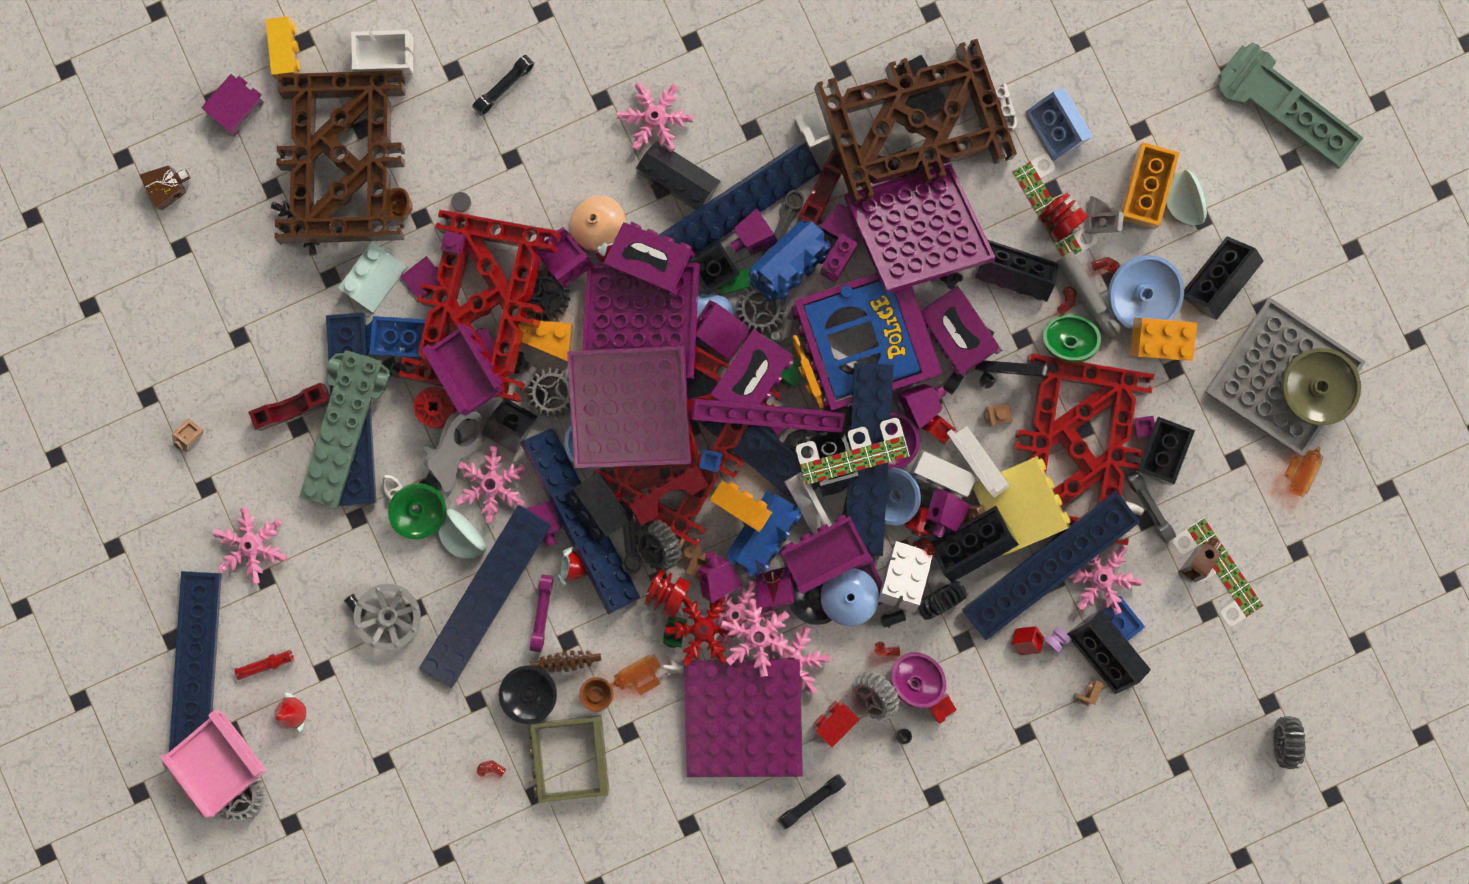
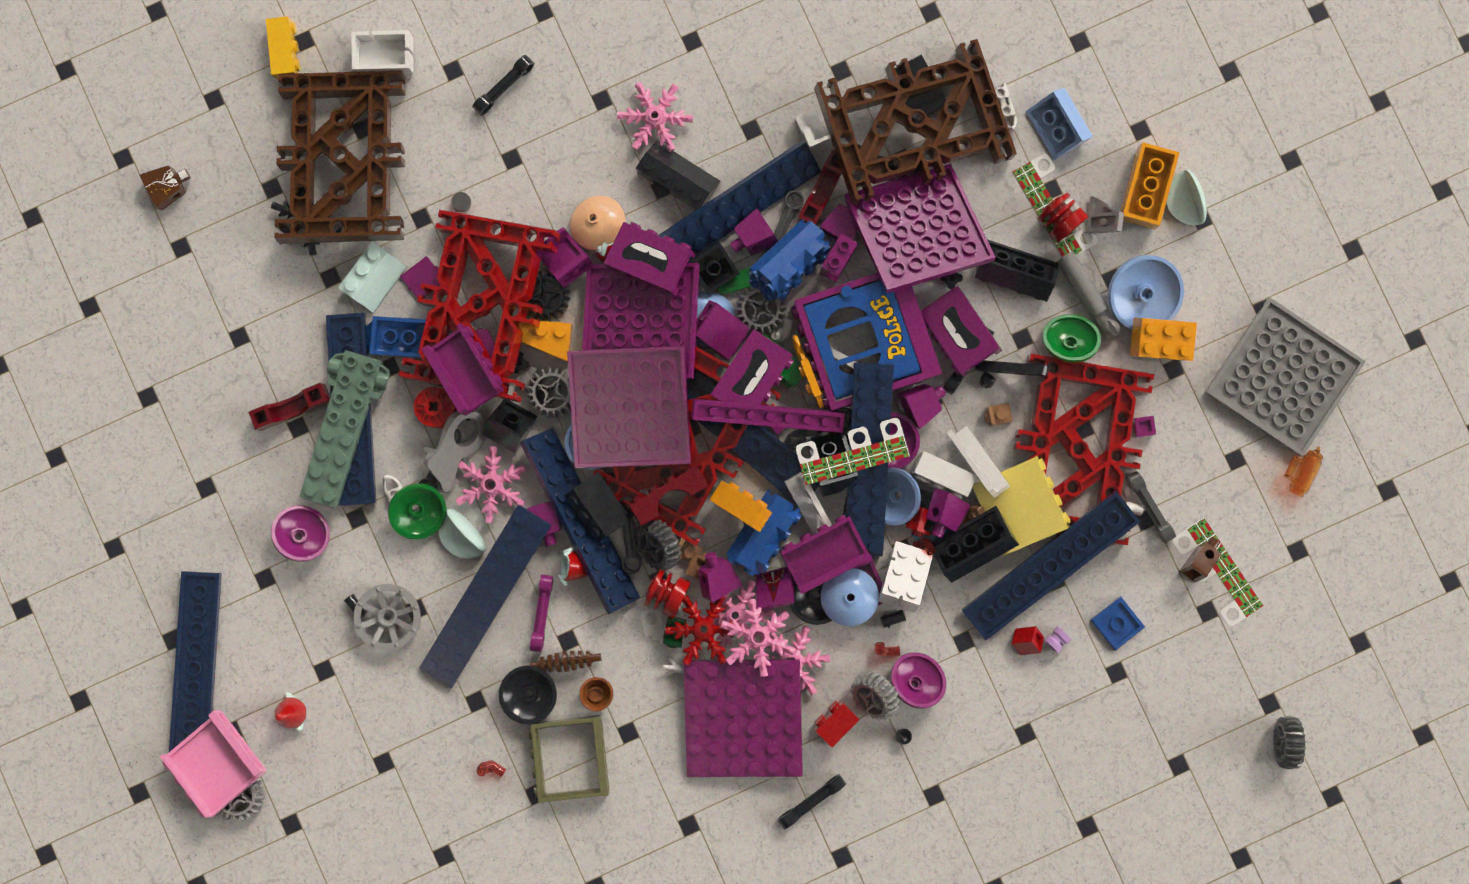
(186, 435): medium nougat bracket -> none
(232, 103): magenta panel -> none
(256, 545): bright pink piece -> none
(272, 662): red pin -> none
(308, 525): none -> magenta dish
(399, 366): black hinge -> none
(400, 203): dark orange helmet -> none
(452, 242): magenta plate -> none
(637, 672): clear orange piece -> none
(710, 460): blue plate -> none
(938, 428): red bracket -> none
(942, 600): black gear -> none
(943, 709): red panel -> none
(1070, 299): clear red arm -> none
(1093, 691): medium nougat bracket -> none
(1097, 584): bright pink piece -> none
(1106, 263): clear red arm -> none
(1109, 652): black slope -> none
(1165, 451): black slope -> none
(1222, 277): black slope -> none
(1252, 78): sand green piece -> none
(1321, 386): olive dish -> none

